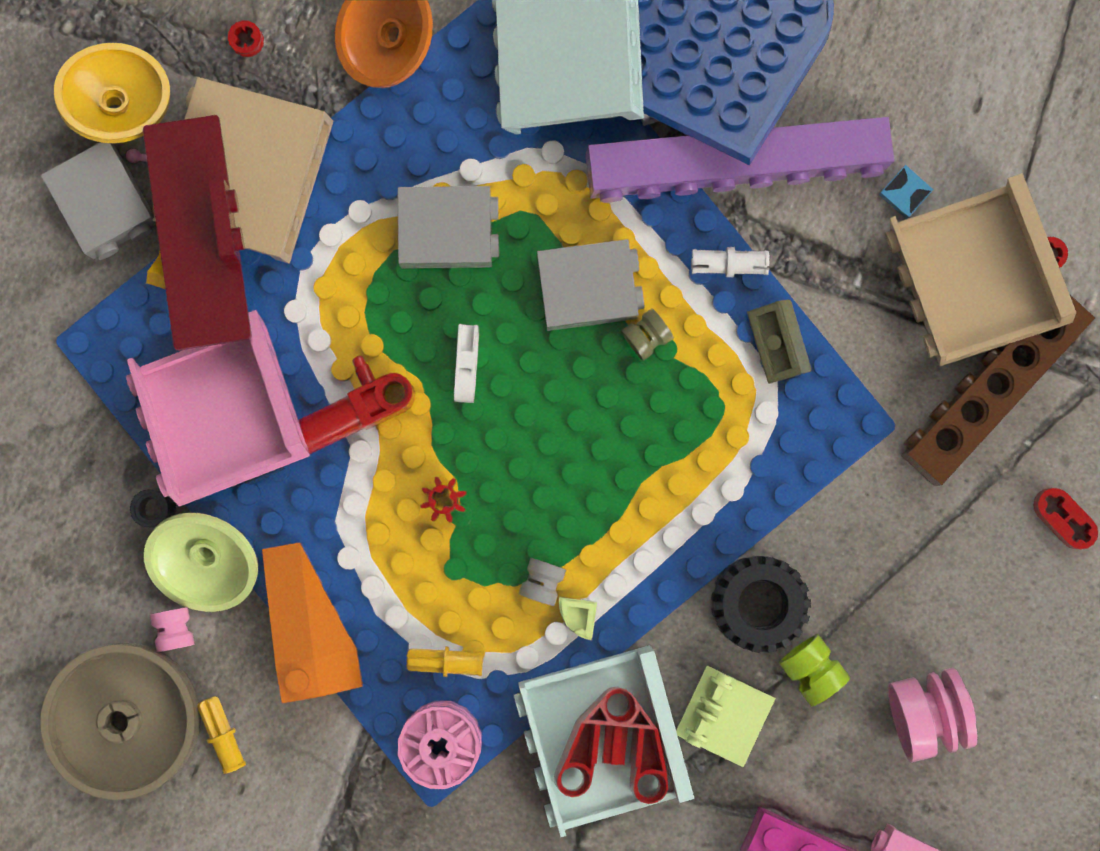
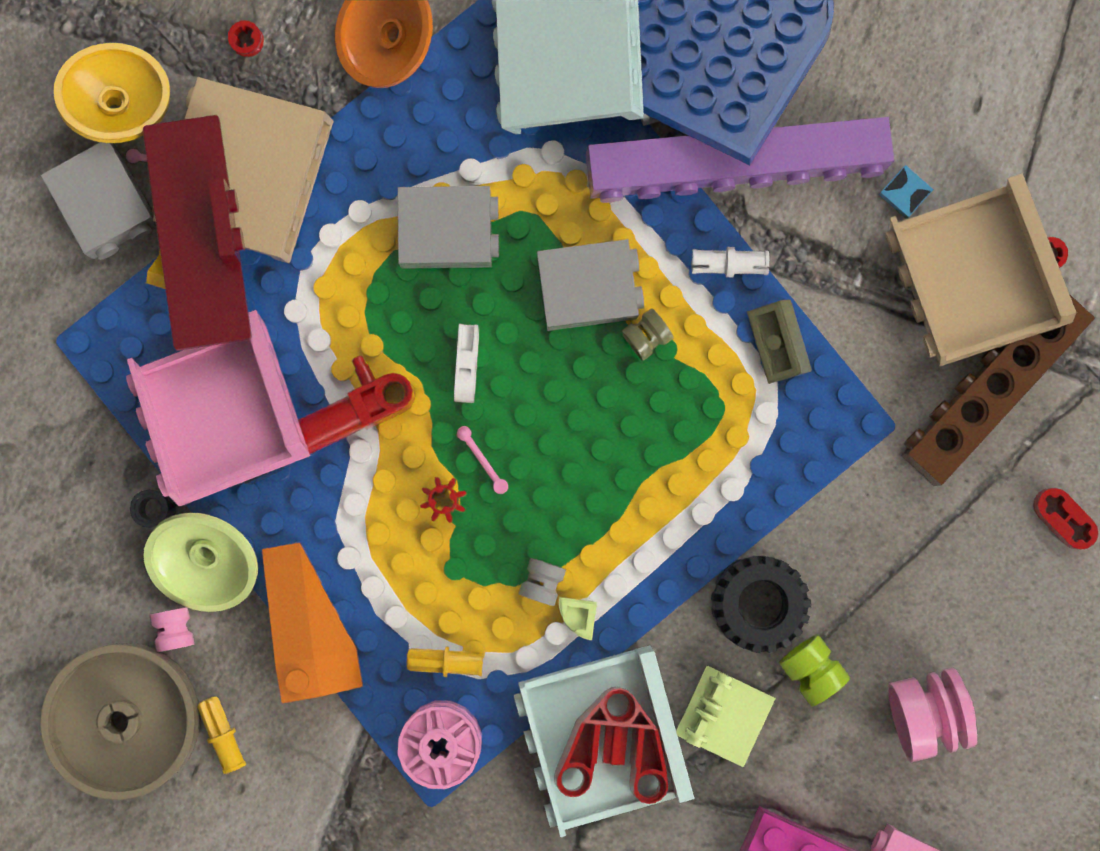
(500, 486): none -> bright pink hinge

